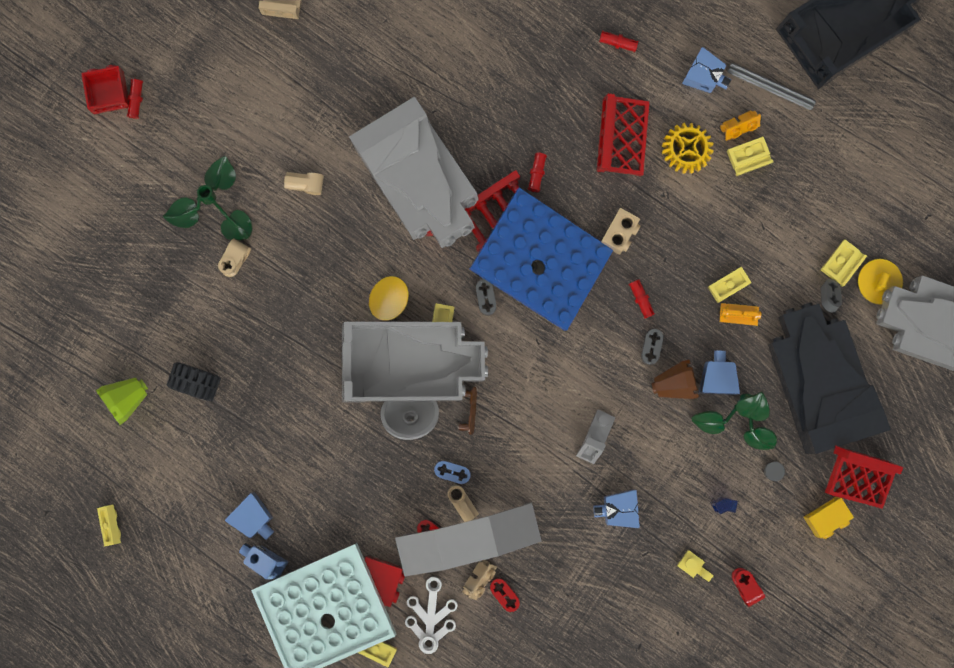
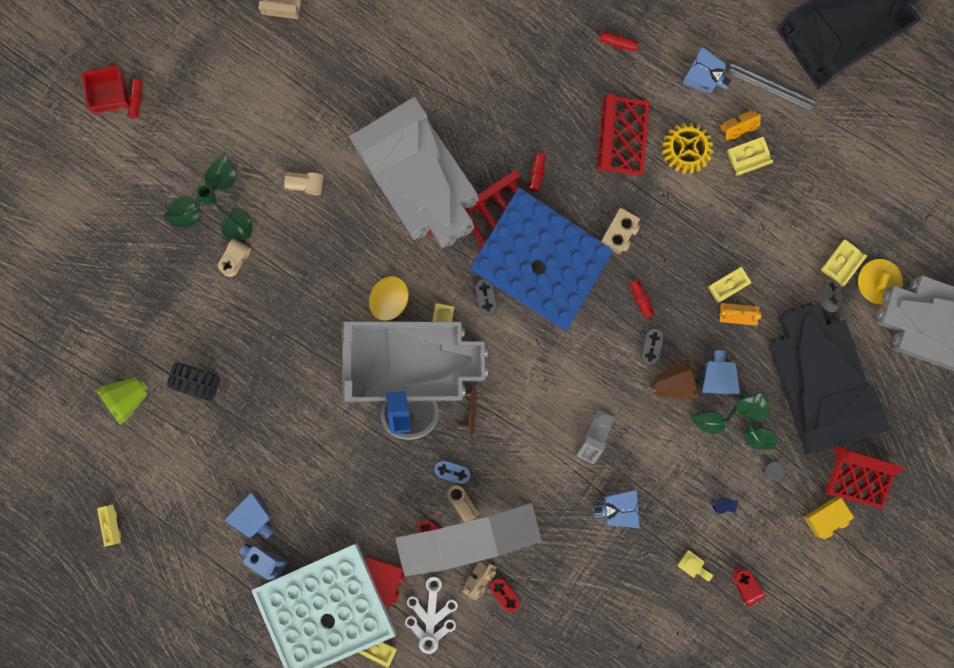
(398, 412): none -> blue panel

